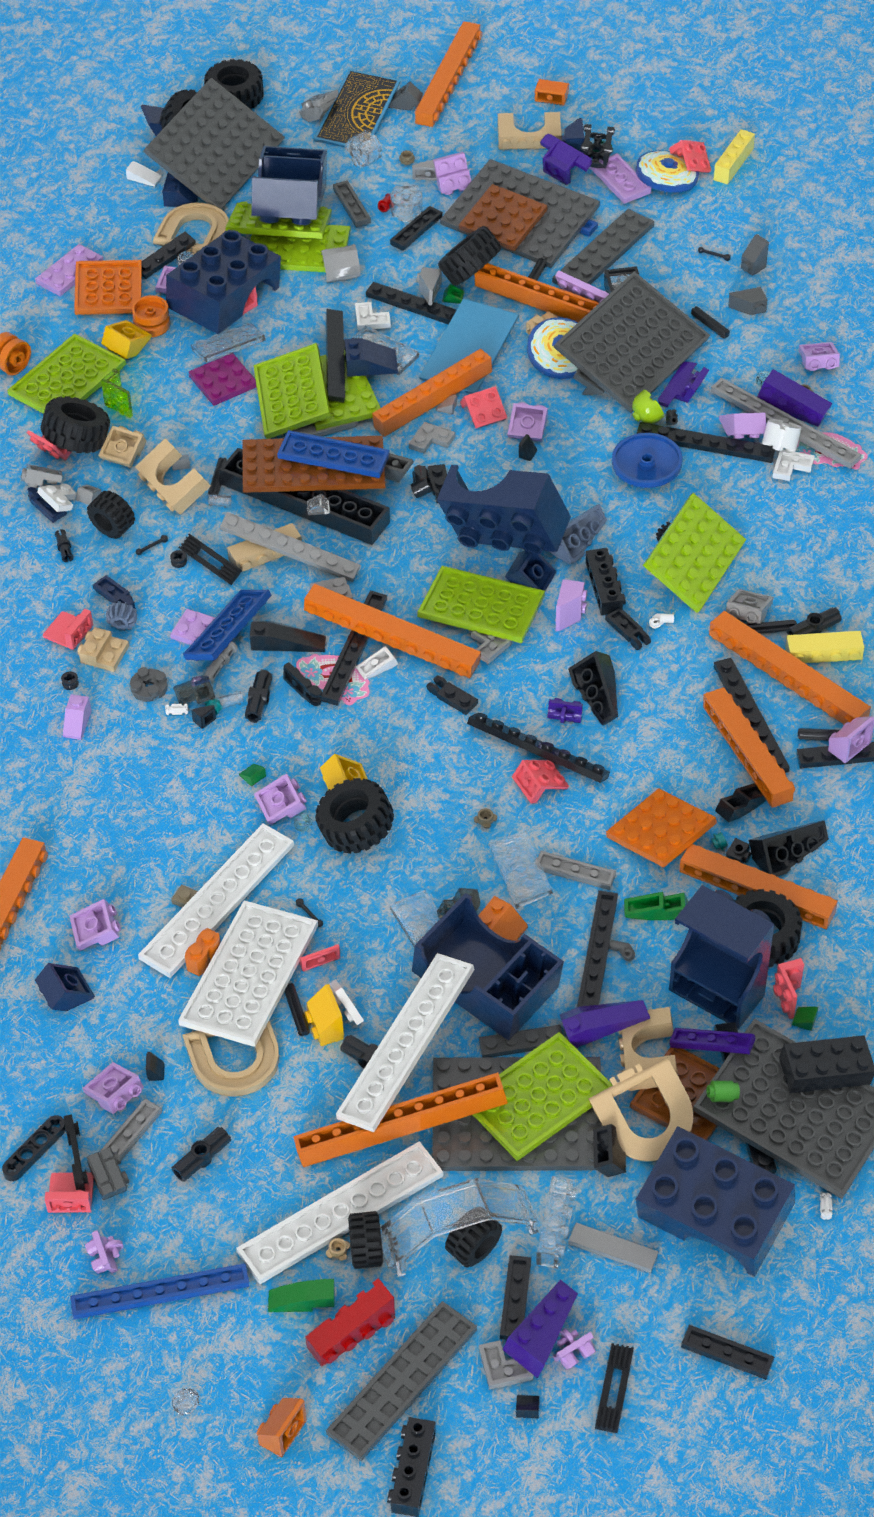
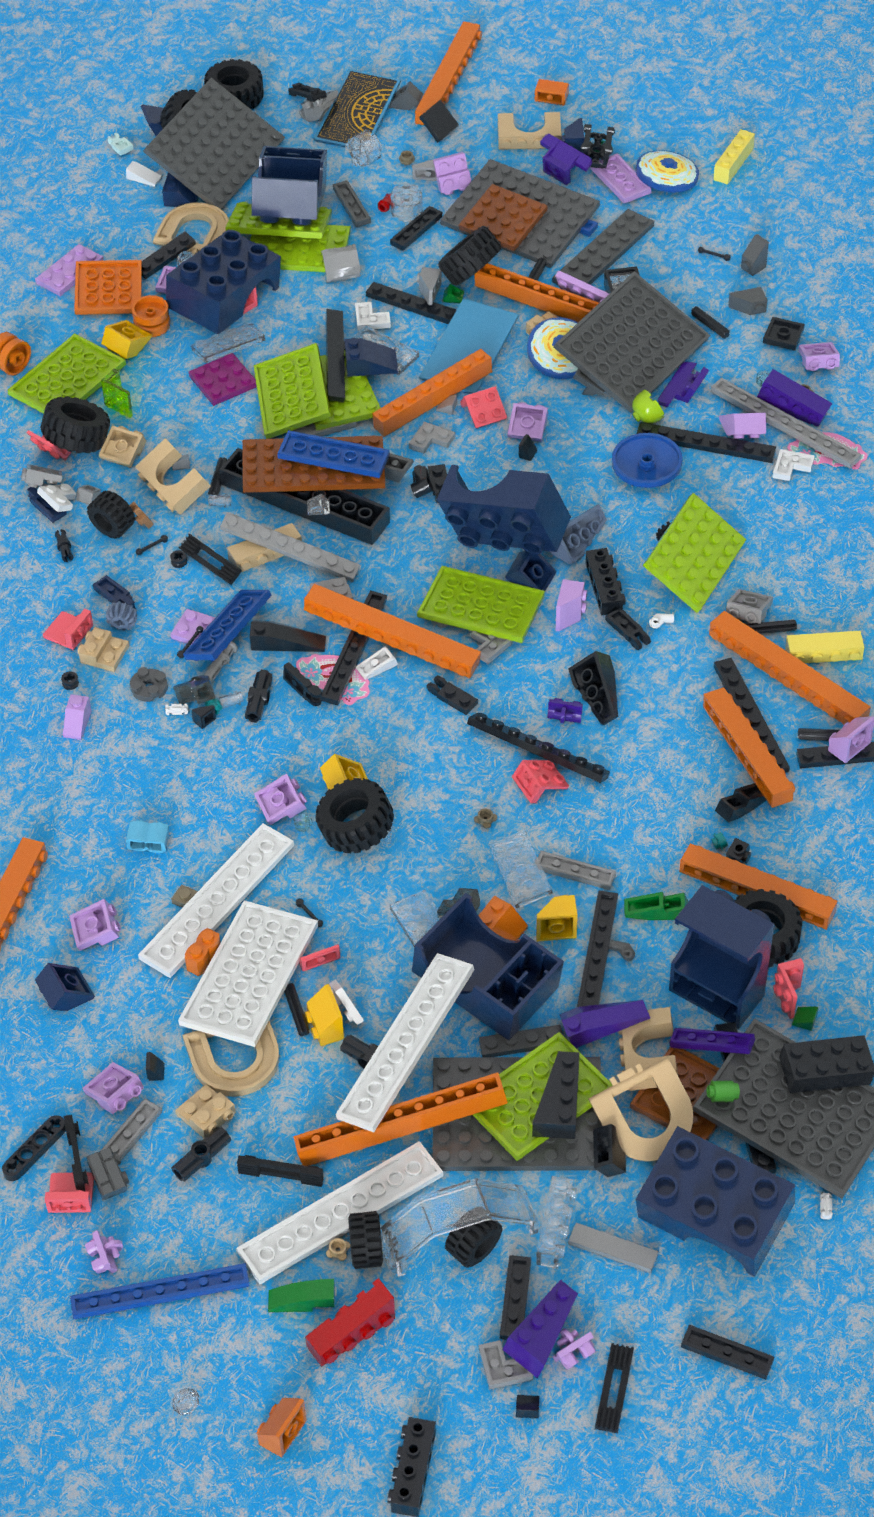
(119, 145): none -> light aqua plate
(141, 517): none -> medium nougat plate
(147, 836): none -> medium azure brick
(199, 629): none -> black hinge
(206, 1111): none -> tan plate
(253, 774): green slope -> none
(254, 1167): none -> black container
(303, 90): none -> black container
(401, 1381): dark grey plate -> none
(438, 121): none -> black tile
(557, 919): none -> yellow slope
(559, 1100): none -> black wedge
(661, 827): orange plate -> none
(671, 417): black arm -> none
(694, 155): coral bracket -> none
(781, 435): white brick -> none
(783, 333): none -> black plate
(783, 849): black wedge -> none
(816, 622): black piece -> none

